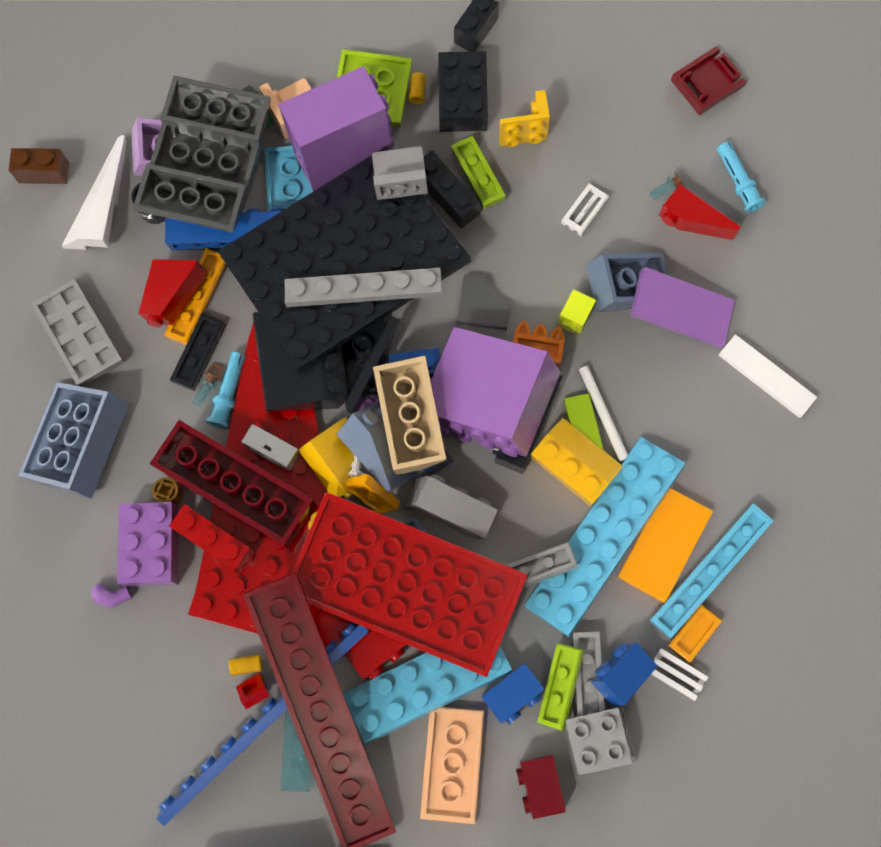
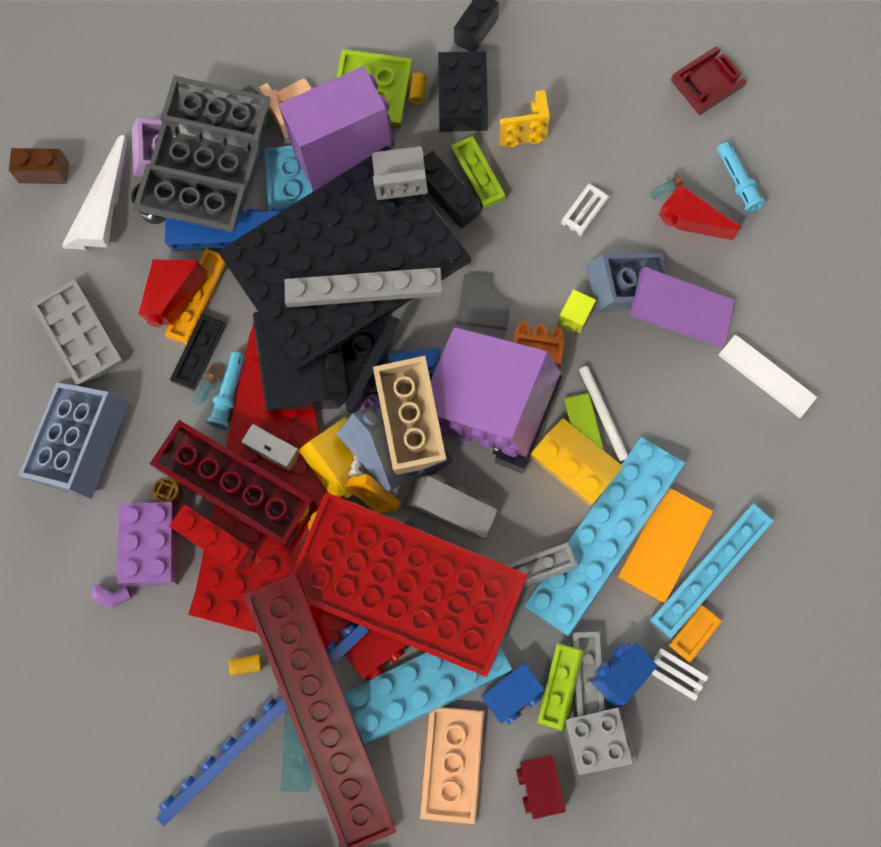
(252, 691): red plate -> none

